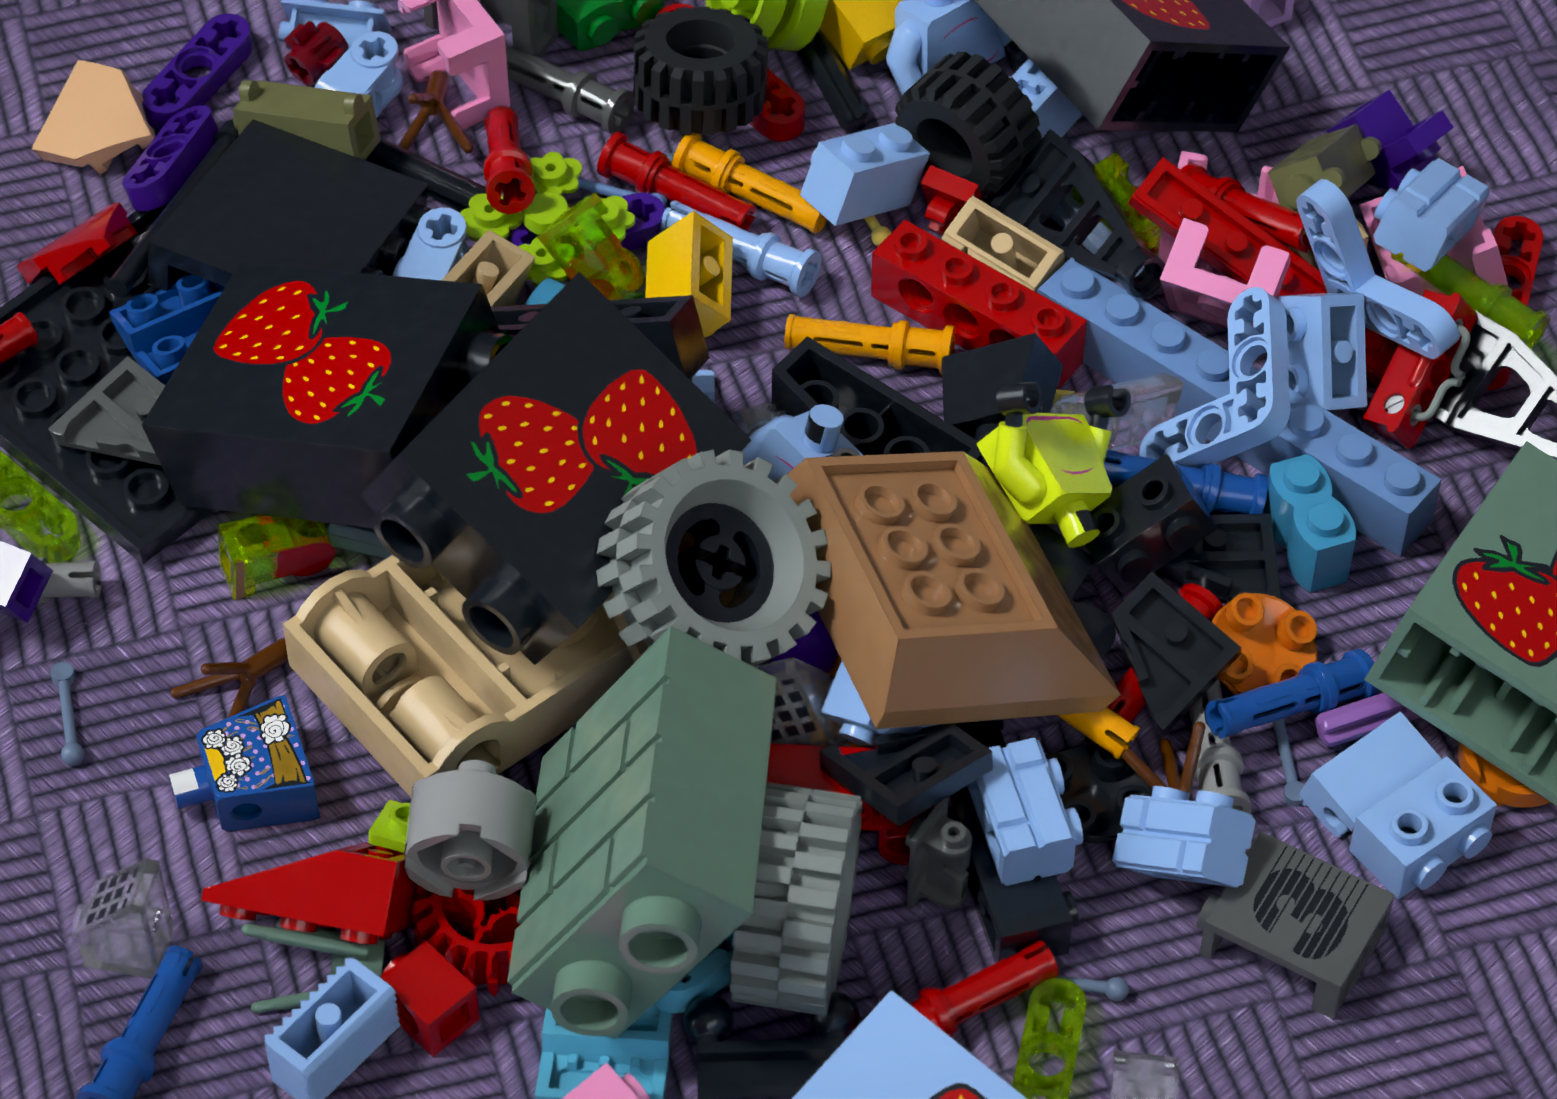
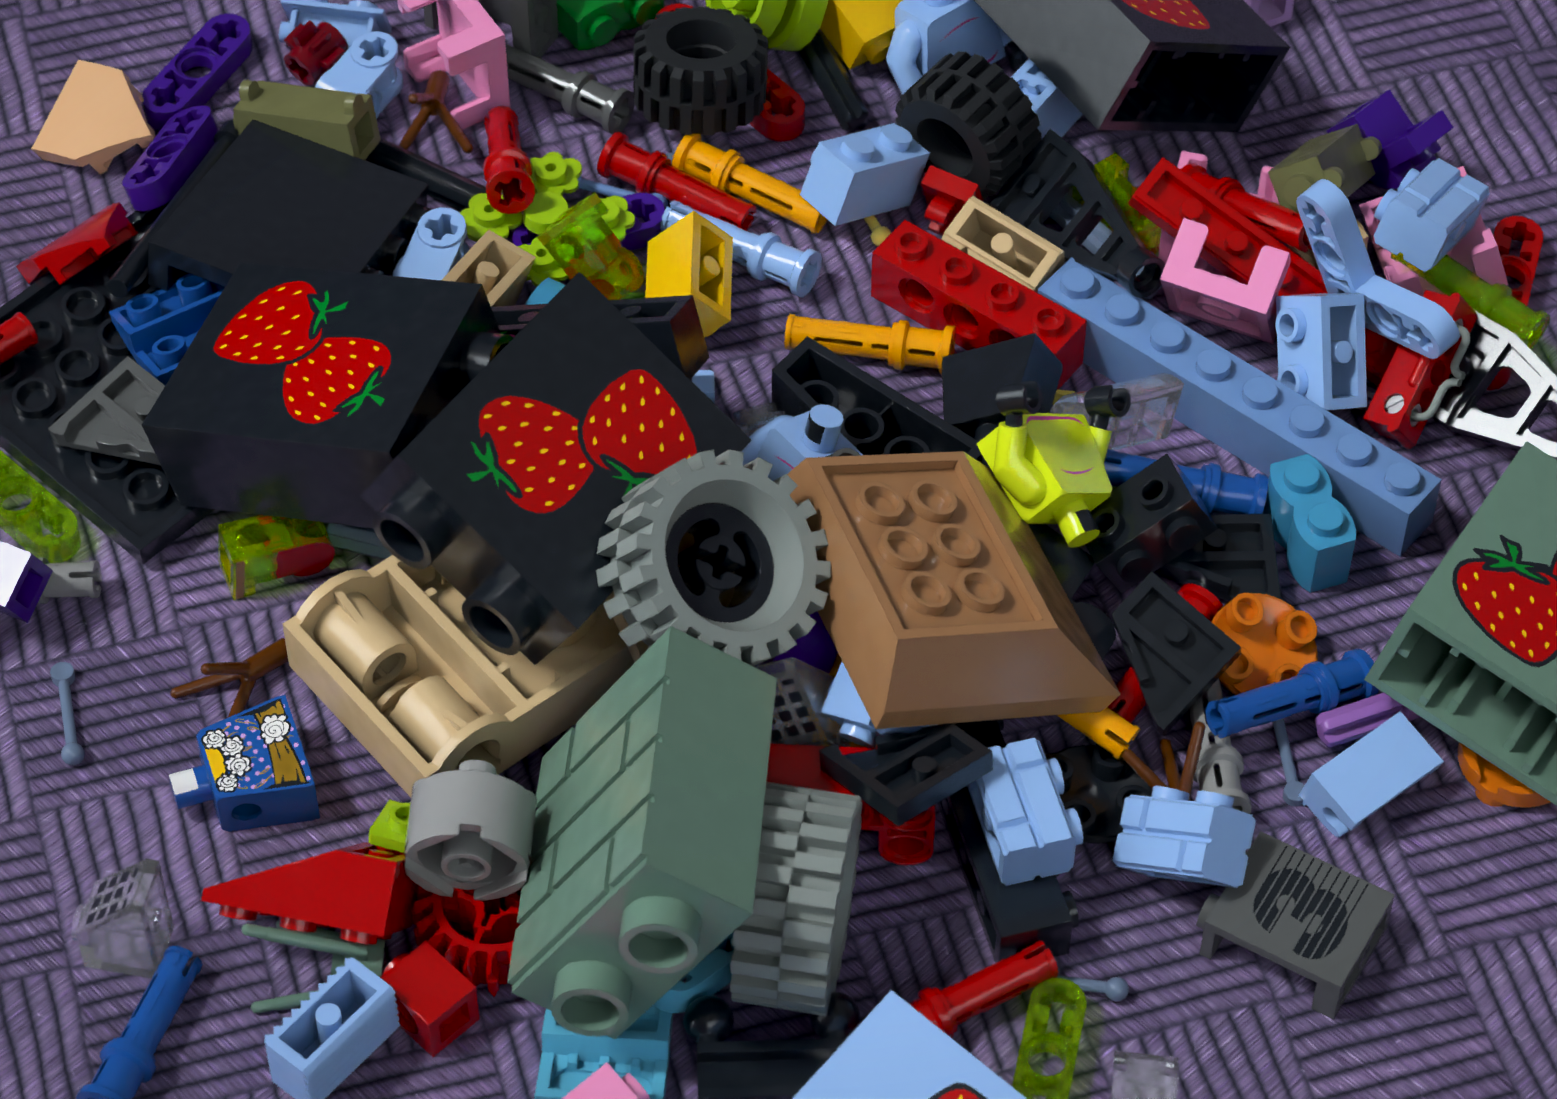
(938, 859): dark grey hinge -> none
(1243, 410): light blue beam -> none
(1423, 828): light blue brick -> none

